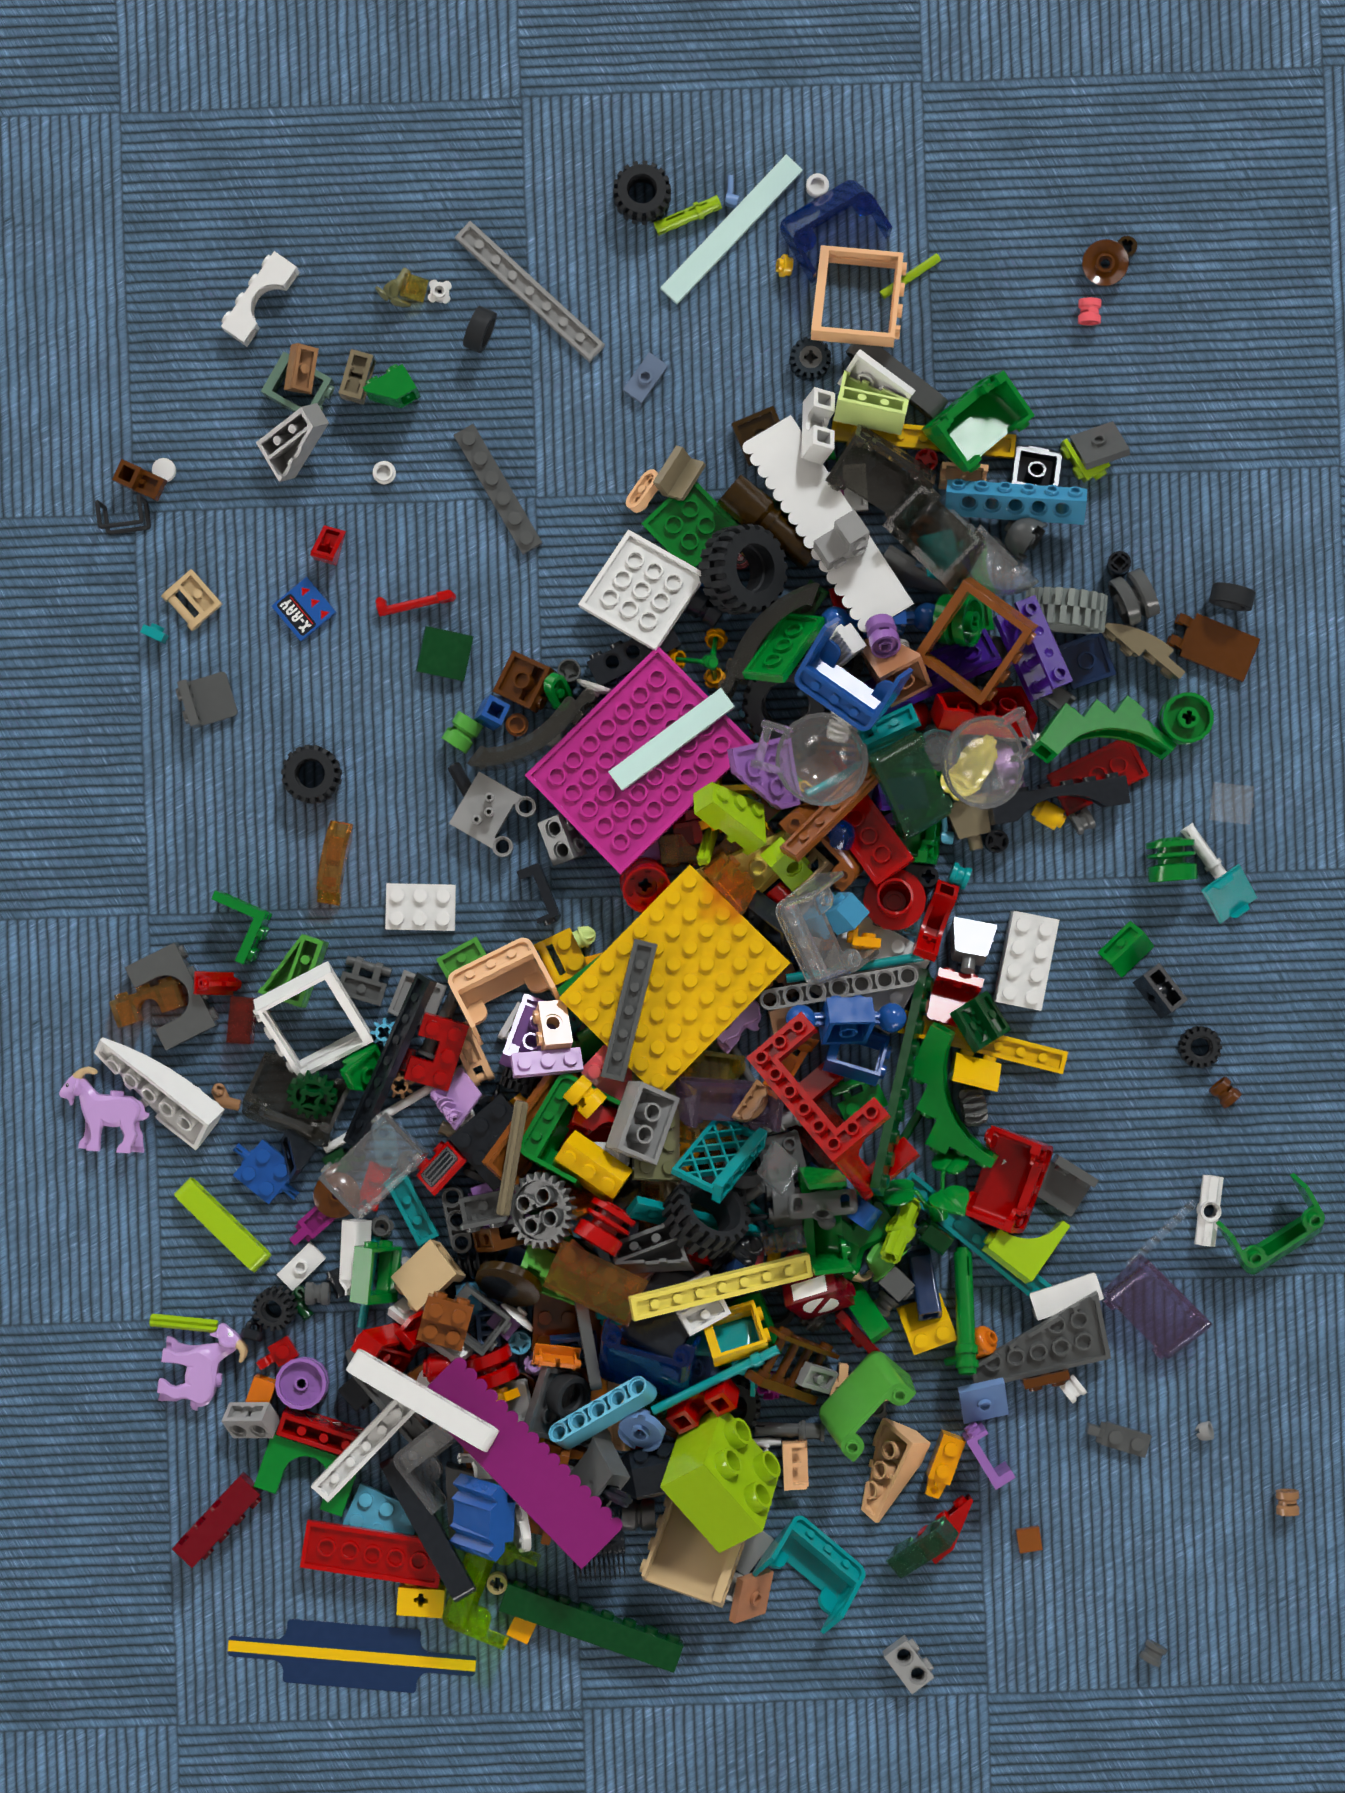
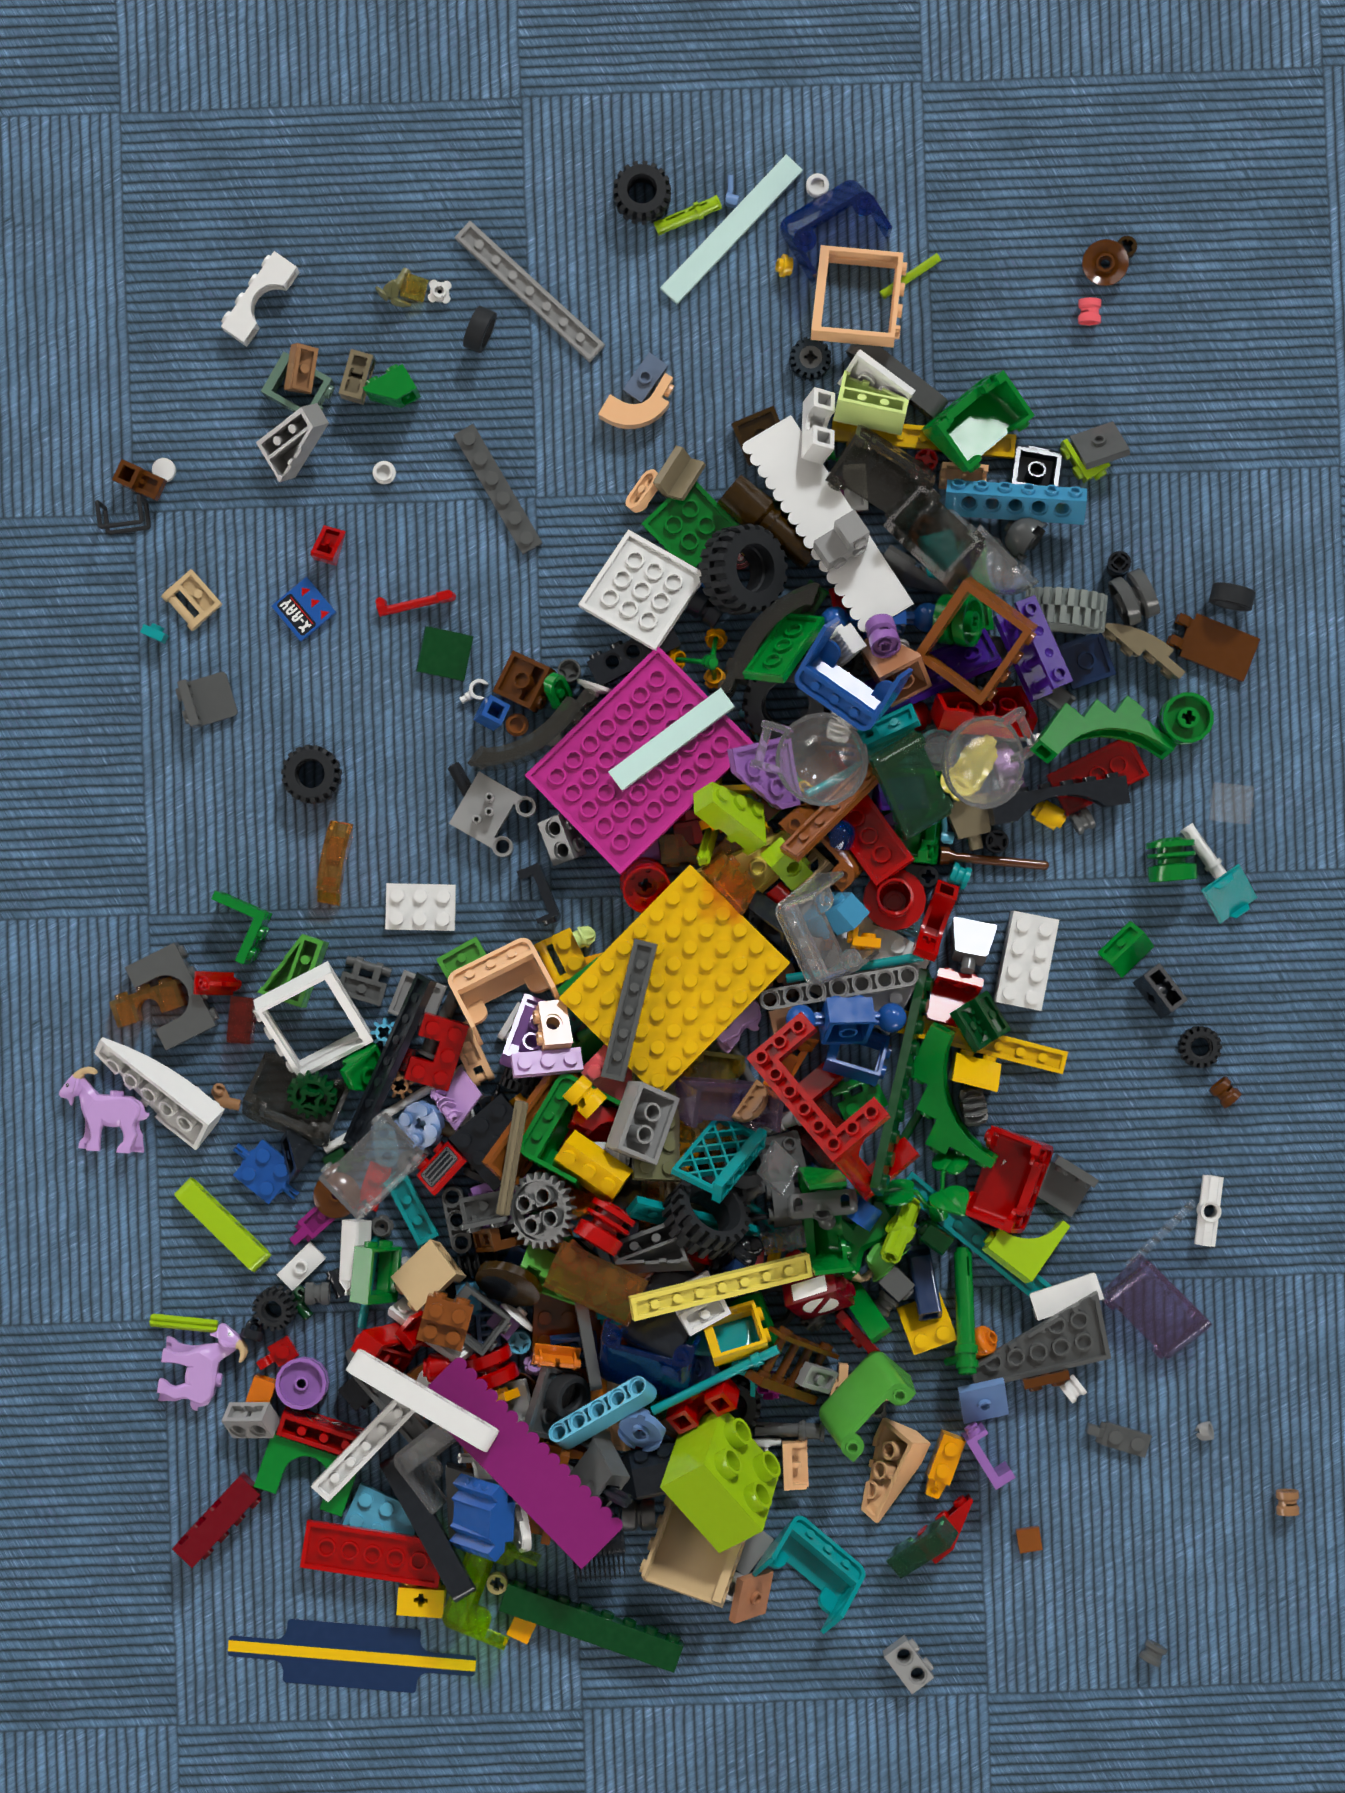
(425, 1112): none -> medium blue plate
(462, 732): bright green wheel -> none
(470, 694): none -> white piece
(638, 415): none -> light nougat arch
(948, 856): none -> reddish brown piece
(1279, 1244): green windscreen -> none

